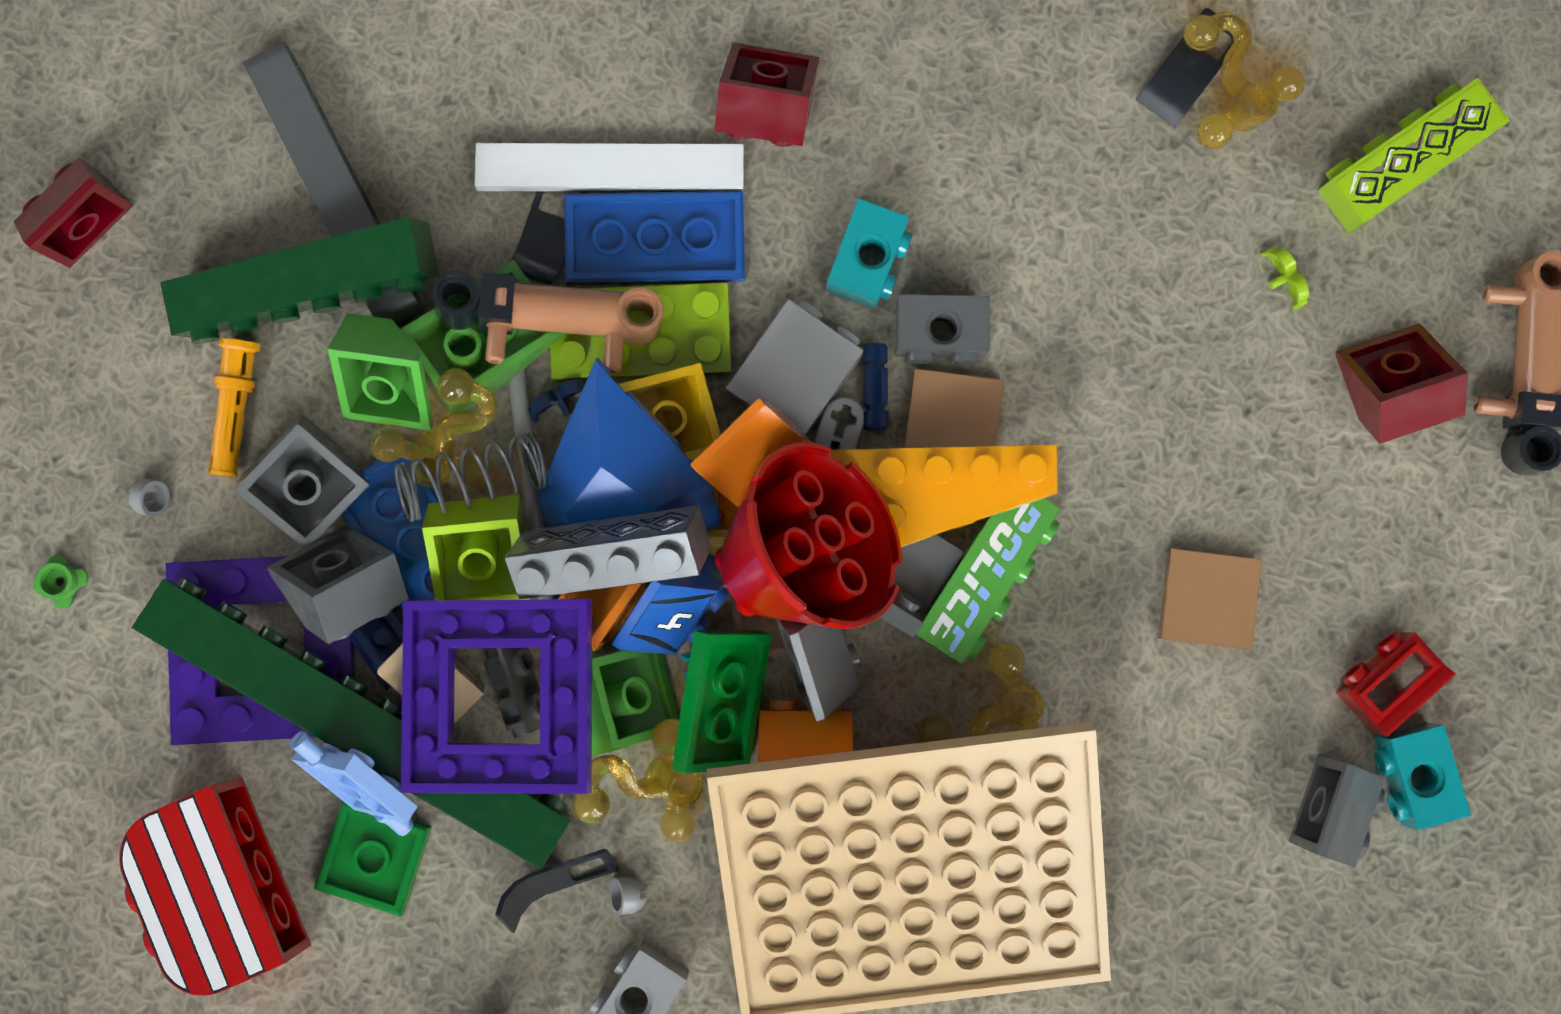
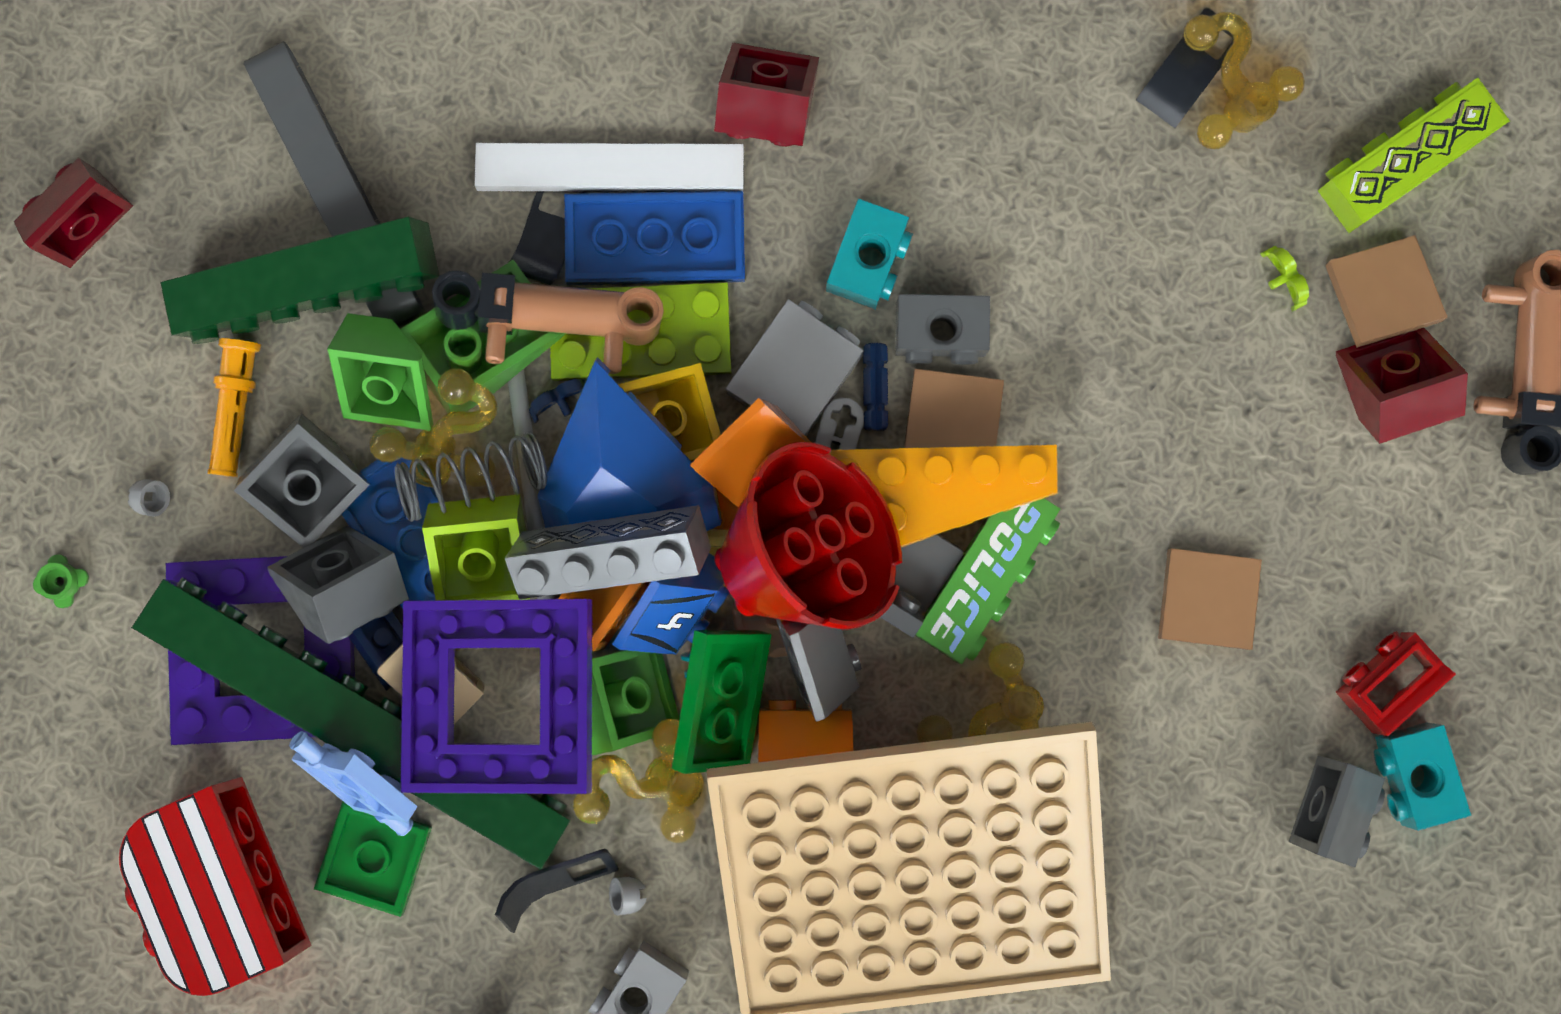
(515, 670): dark grey hinge -> none
(1386, 291): none -> medium nougat tile

